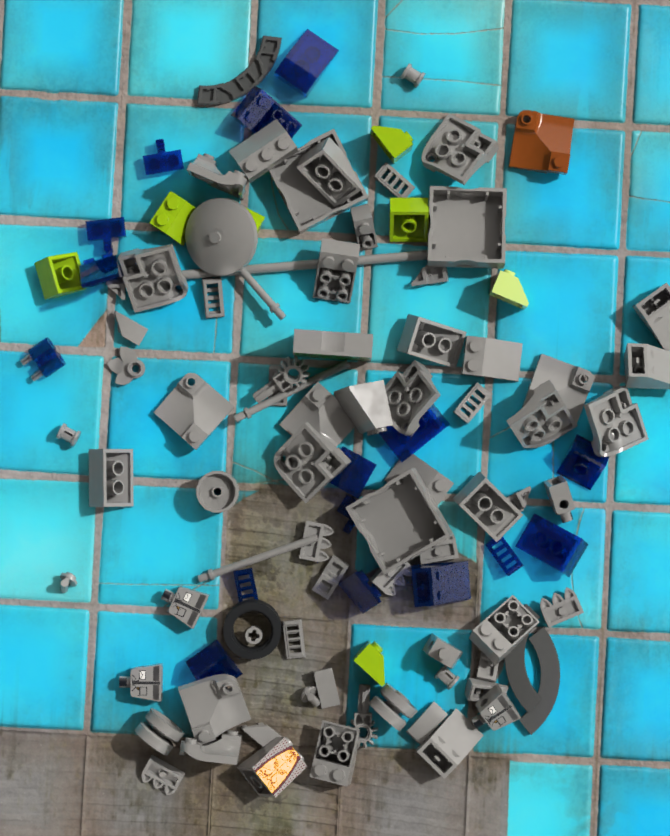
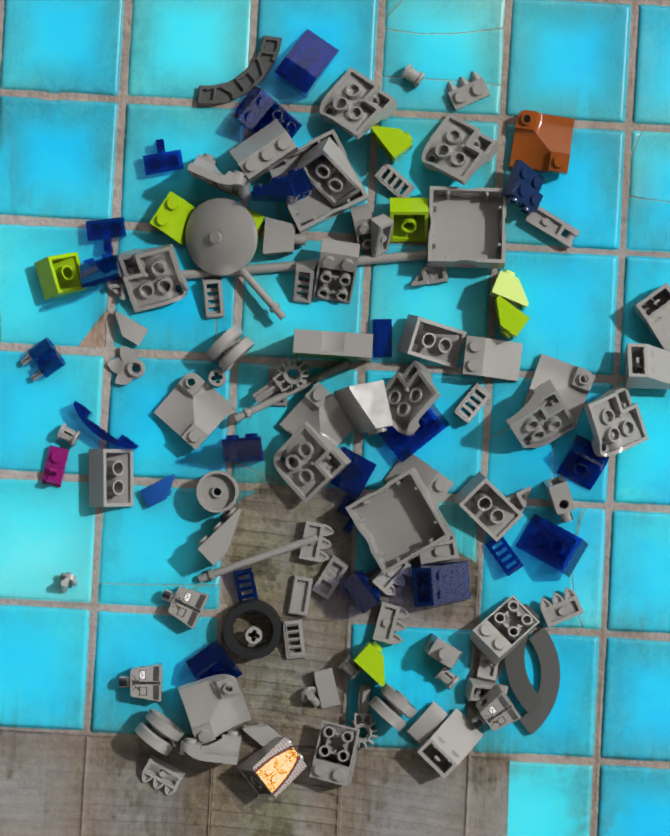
(55, 466): none -> magenta plate
(84, 413): none -> clear blue slope
(158, 491): none -> blue slope
(212, 374): none -> light grey bush
(220, 541): none -> light grey slope
(228, 345): none -> light grey wheel
(243, 449): none -> clear blue slope
(280, 237): none -> light grey torso
(289, 188): none -> clear blue slope
(300, 595): none -> light grey tile
(306, 270): none -> light grey slope
(350, 667): none -> light grey bush
(356, 104): none -> light grey slope
(380, 234): none -> light grey slope
(382, 338): none -> clear blue tile
(388, 623): none -> light grey plate
(467, 92): none -> light grey plate
(509, 318): none -> lime slope
(523, 187): none -> dark blue plate
(552, 226): none -> light grey plate

